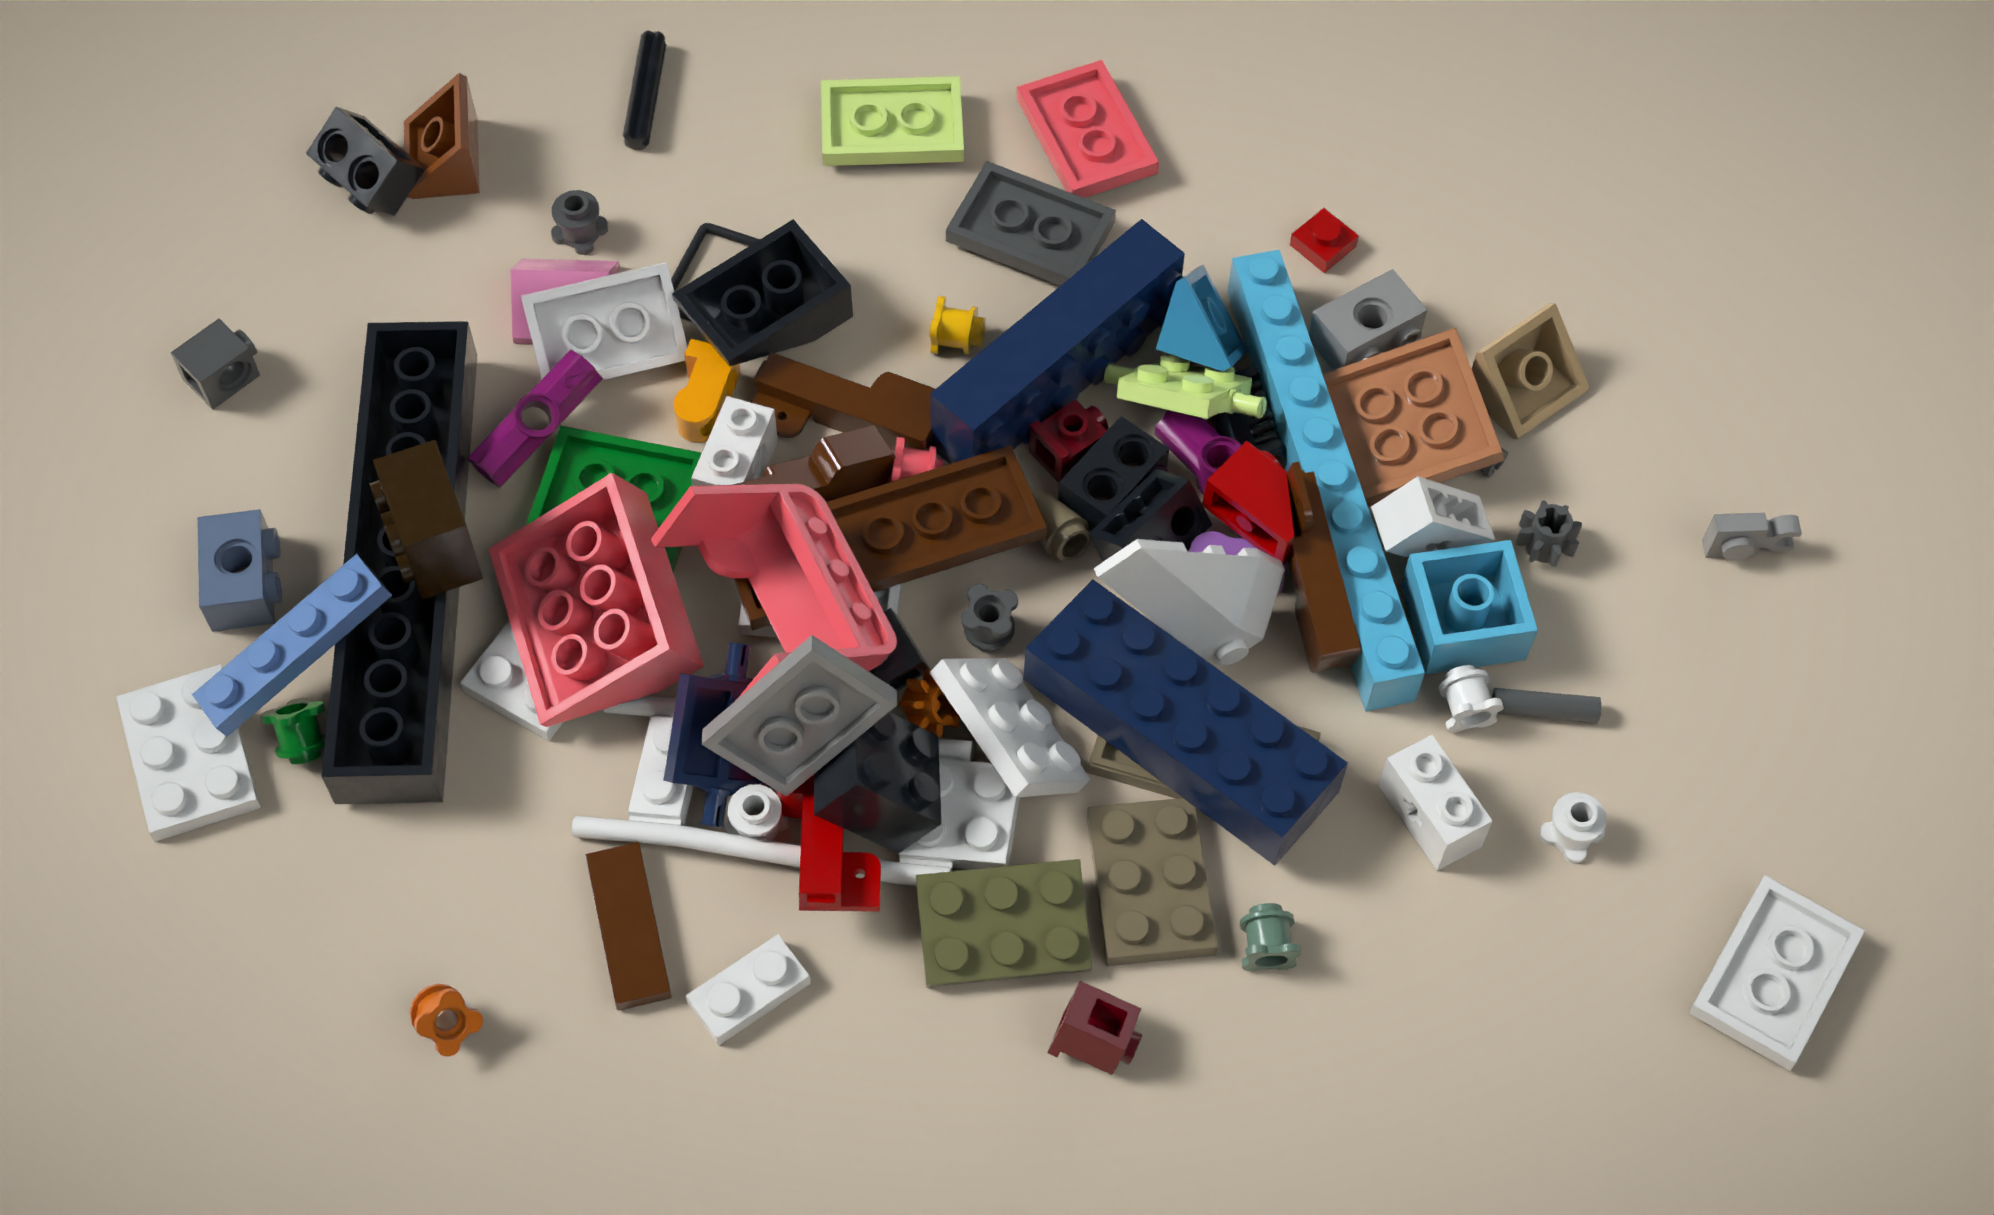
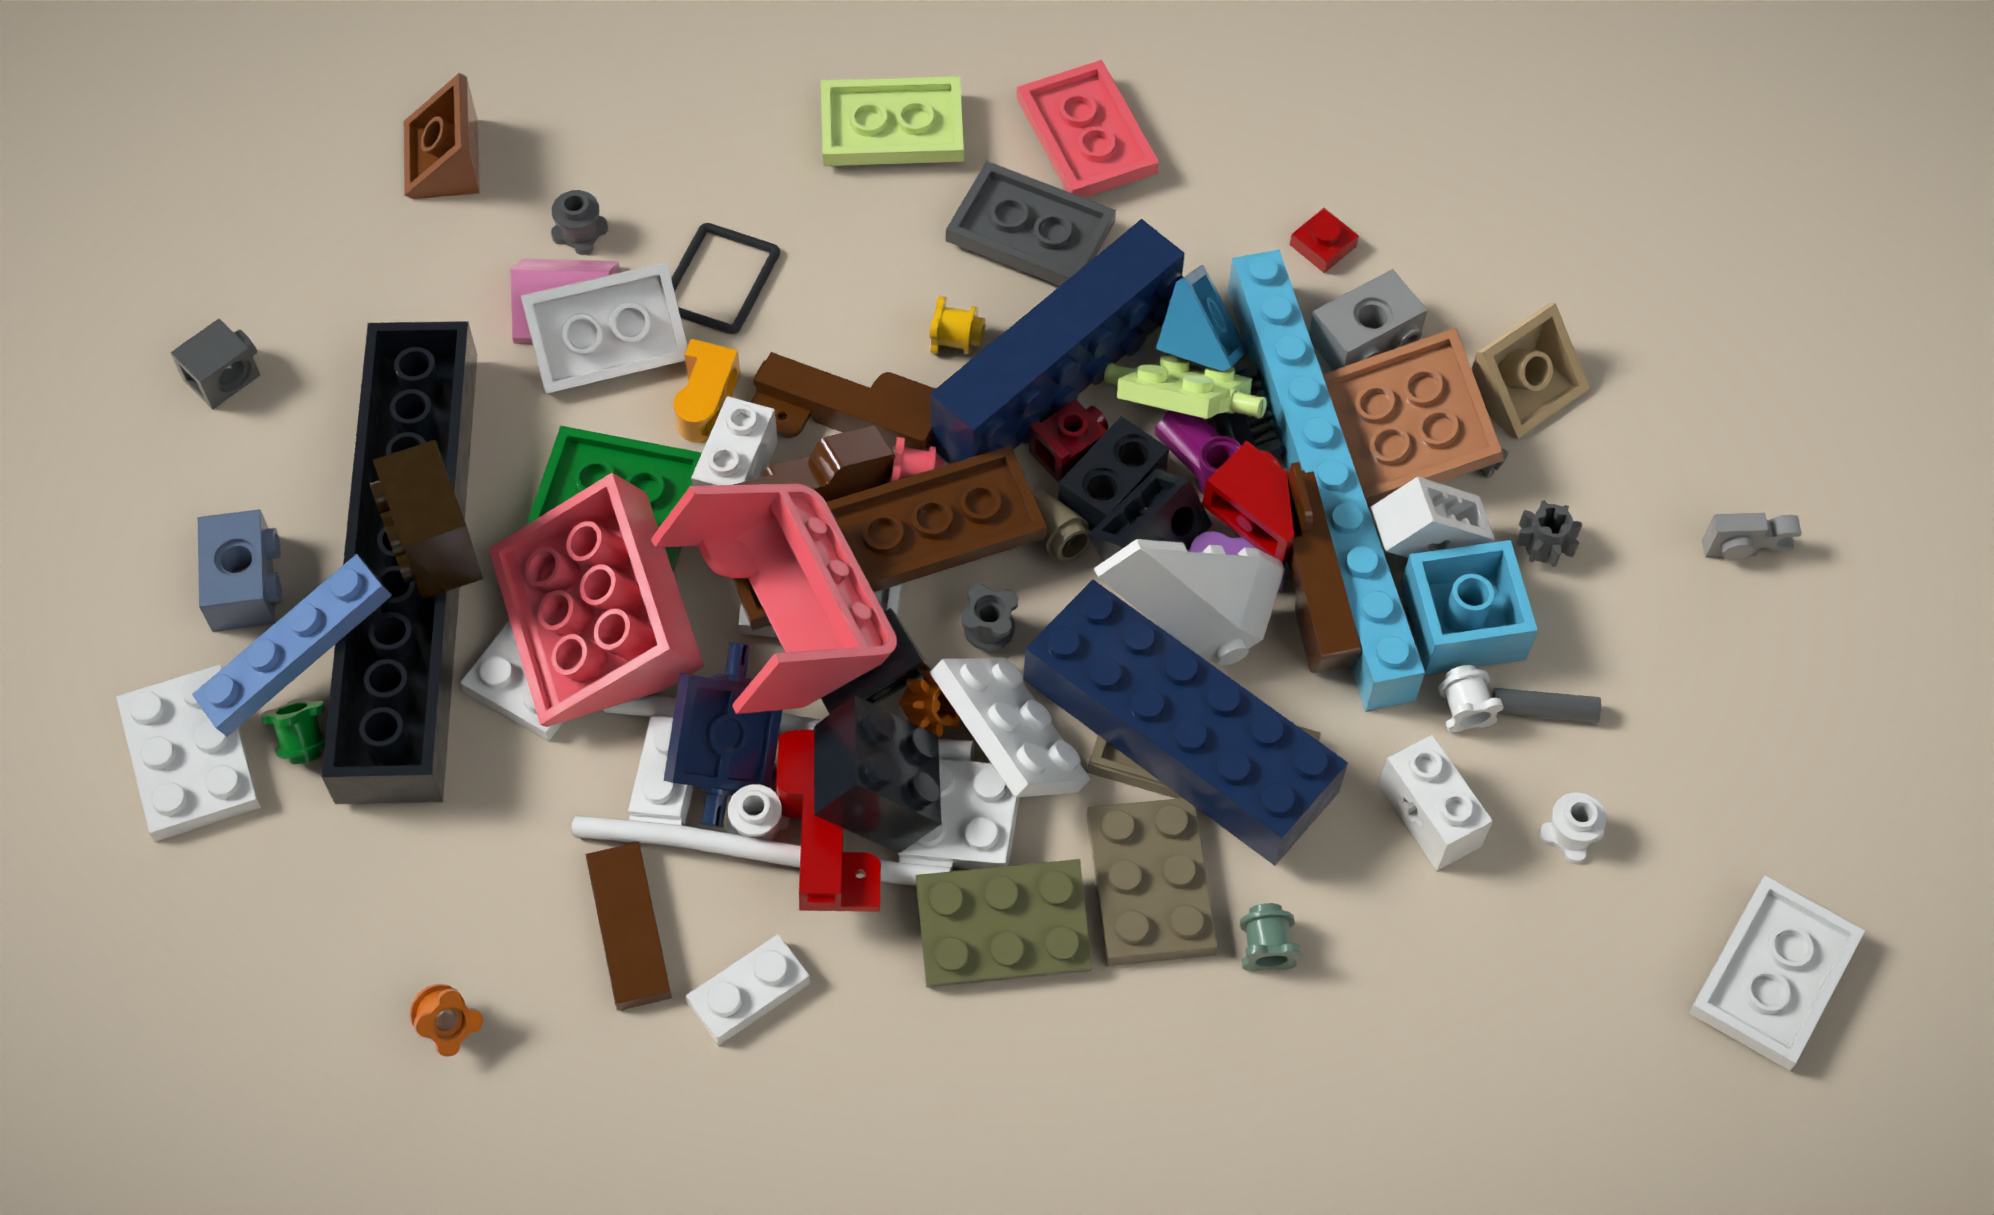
(364, 162): black brick -> none
(557, 396): magenta piece -> none
(644, 90): black axle -> none
(768, 297): black slope -> none
(799, 716): light grey plate -> none
(1097, 1029): dark red brick -> none

